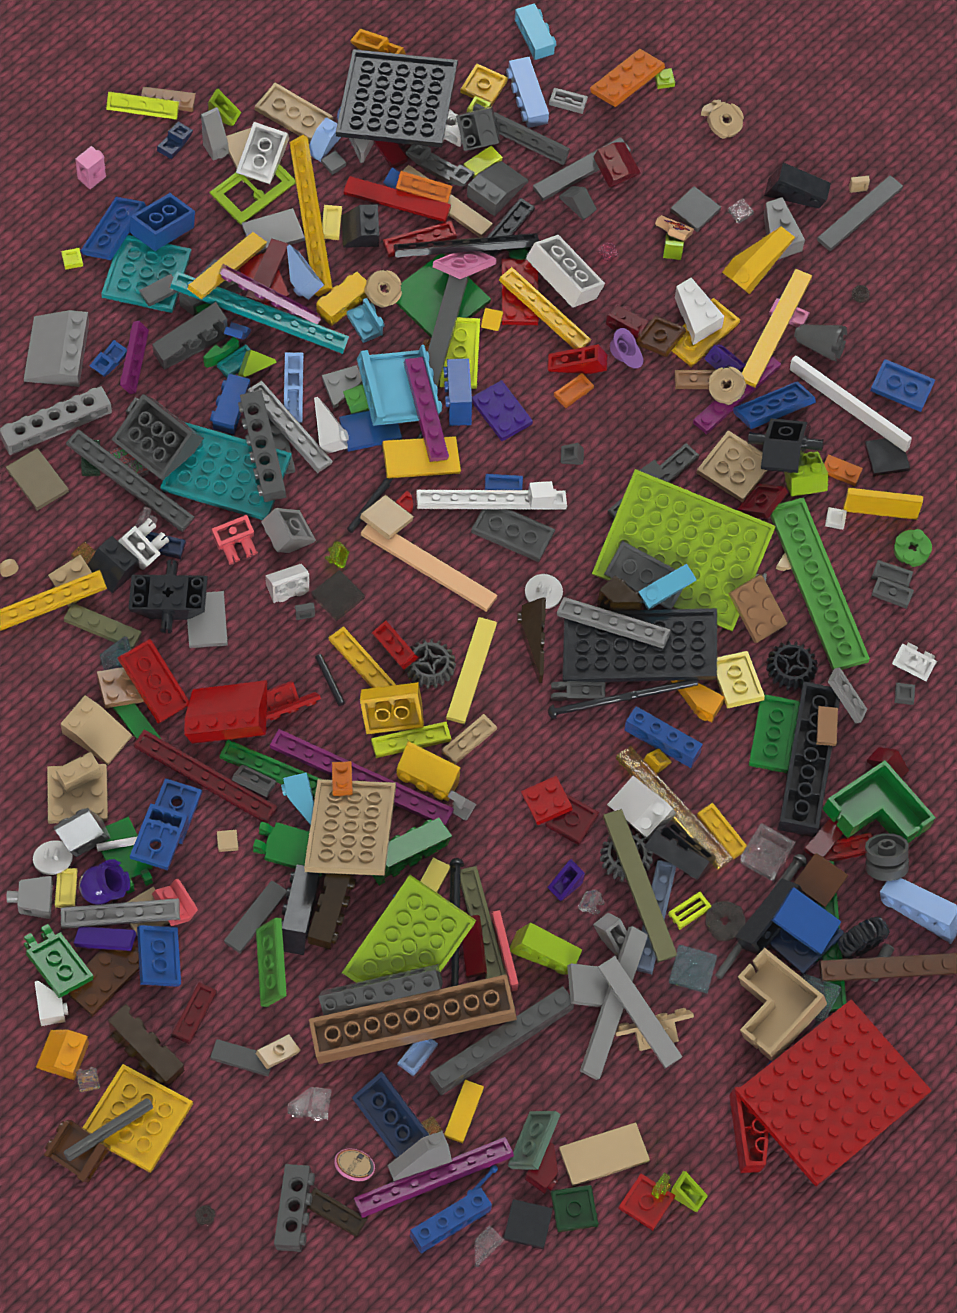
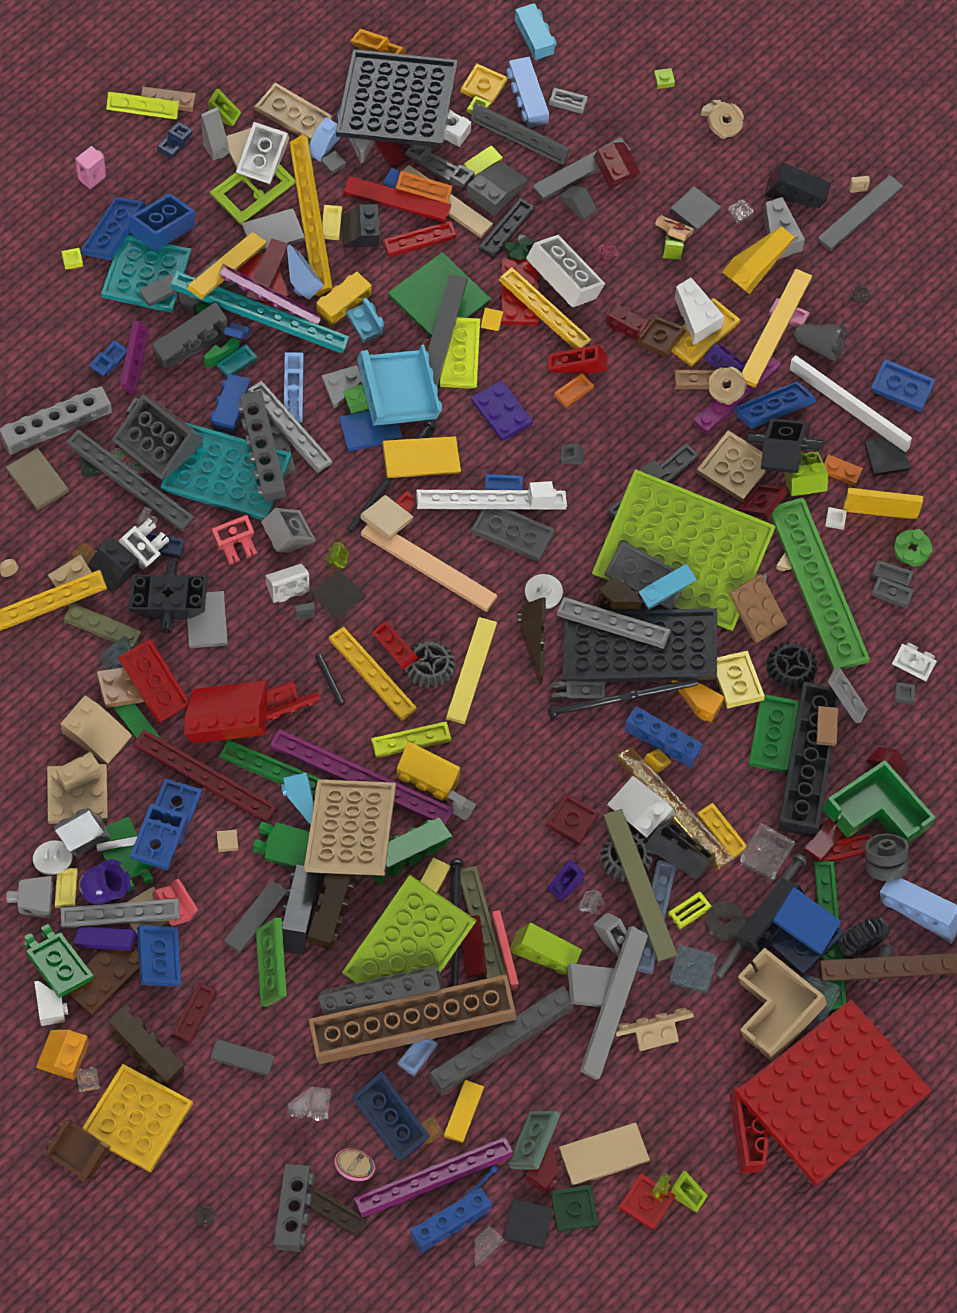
(57, 348): light grey slope -> none
(108, 1129): dark grey axle -> none
(254, 362): lime slope -> none
(254, 780): dark grey plate -> none
(278, 1051): tan plate -> none
(330, 432): white slope -> none
(342, 778): orange plate -> none
(392, 708): yellow slope -> none
(393, 288): tan plate -> none
(422, 1156): light grey slope -> none
(426, 409): magenta plate -> none
(459, 391): wedge -> none
(464, 263): bright pink tile -> none
(465, 245): black tile -> none
(469, 739): tan tile -> none
(478, 128): dark grey slope -> none
(546, 800): red plate -> none
(625, 348): medium lavender piece -> none
(627, 77): orange plate -> none
(640, 1012): light grey tile -> none
(821, 879): reddish brown tile -> none

